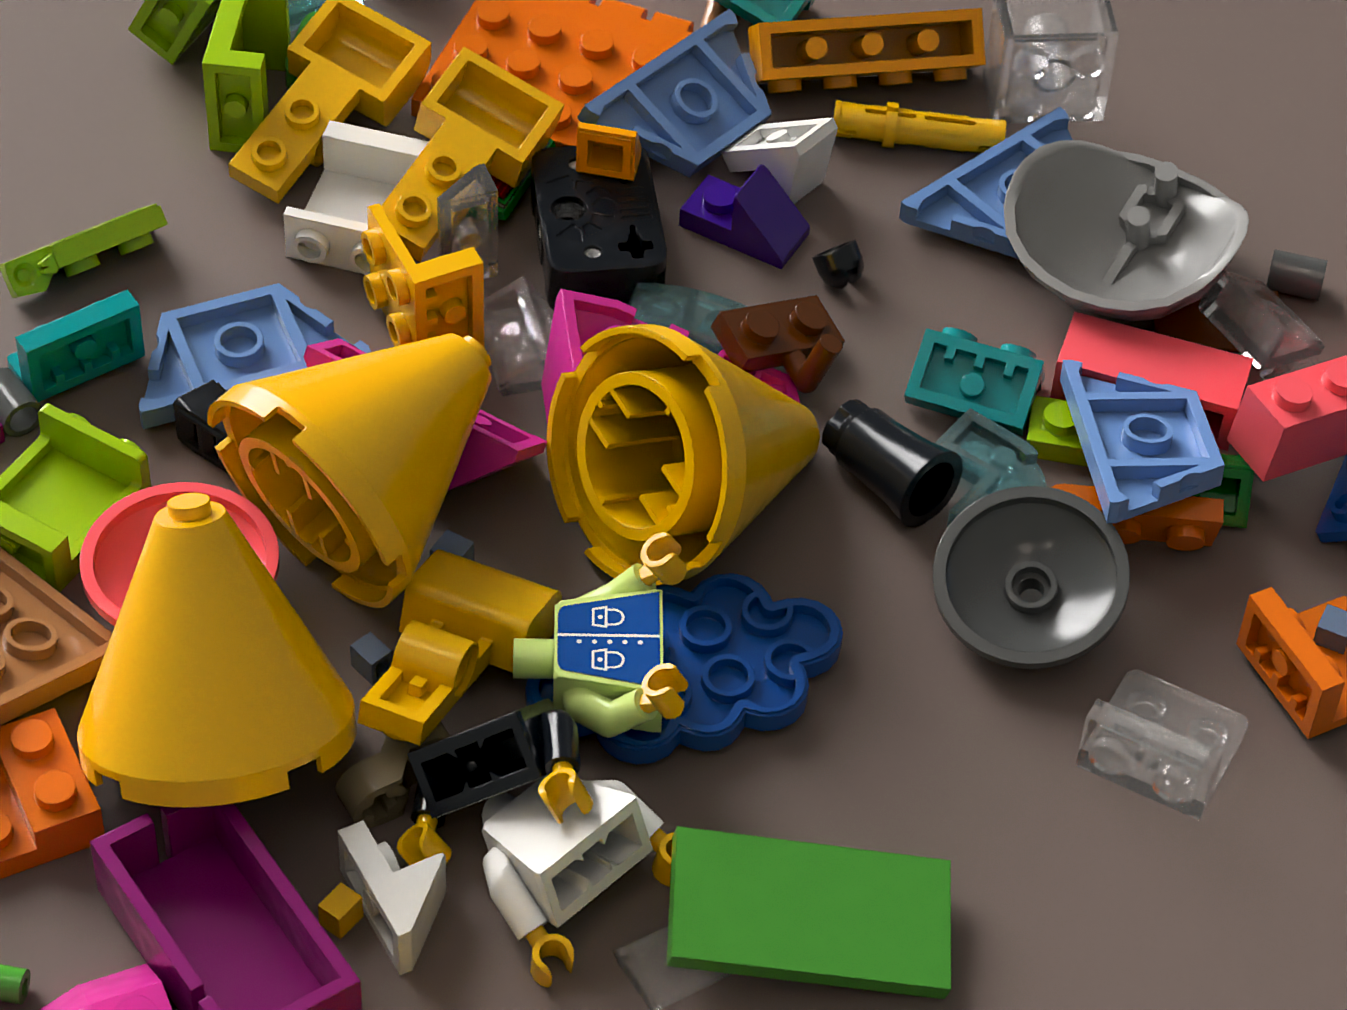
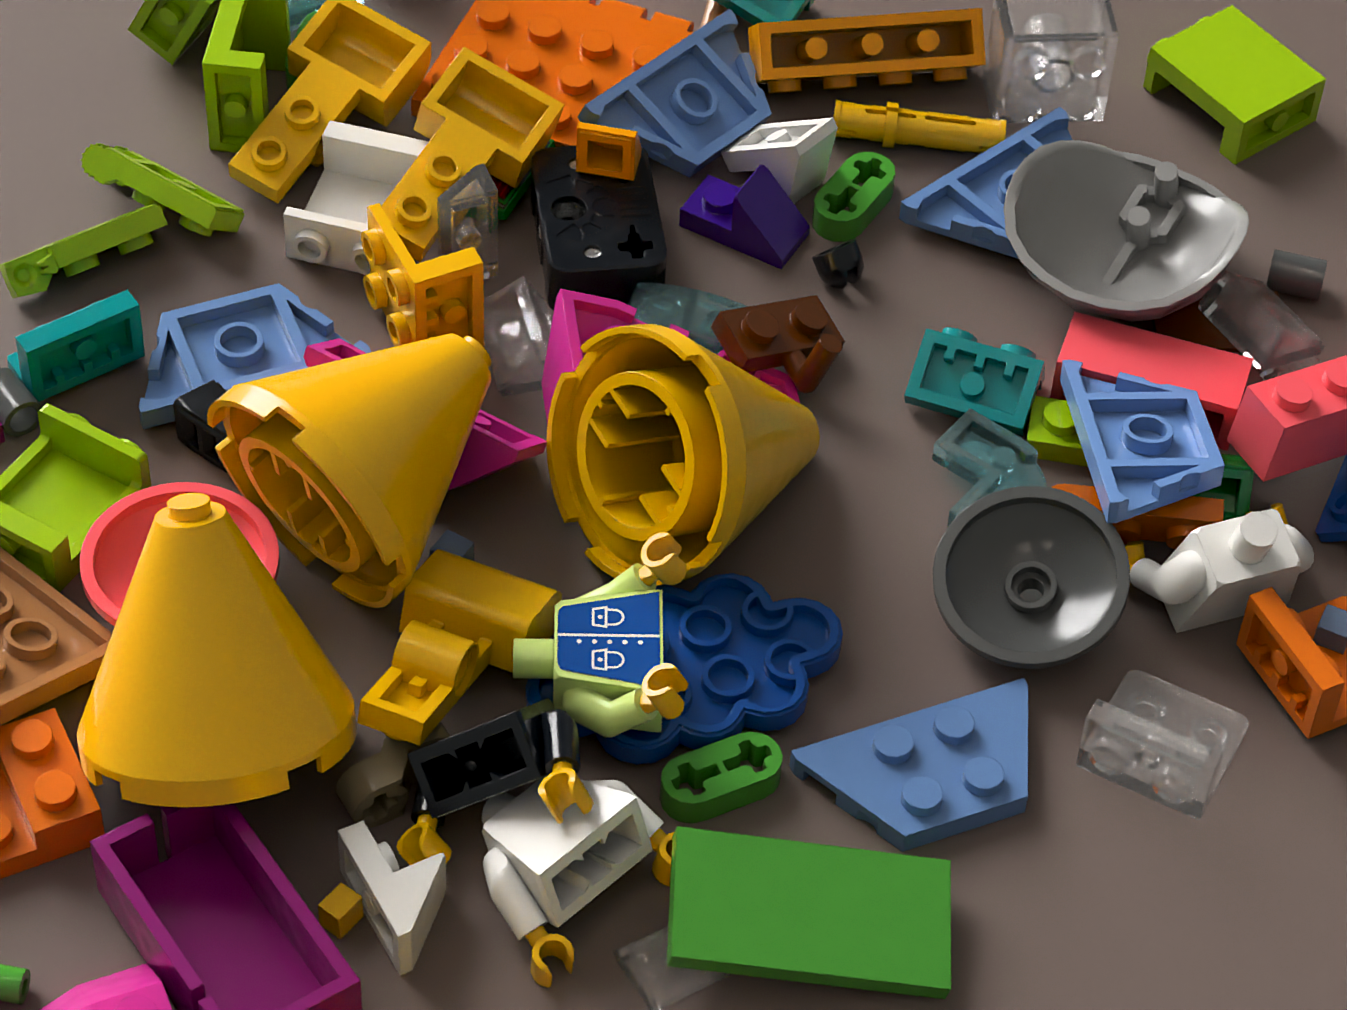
(153, 183): none -> lime hinge
(370, 657): sand blue piece -> none
(720, 776): none -> bright green beam
(843, 190): none -> bright green beam
(893, 461): black plant -> none
(930, 768): none -> medium blue wing
(1222, 565): none -> white torso
(1239, 80): none -> lime panel

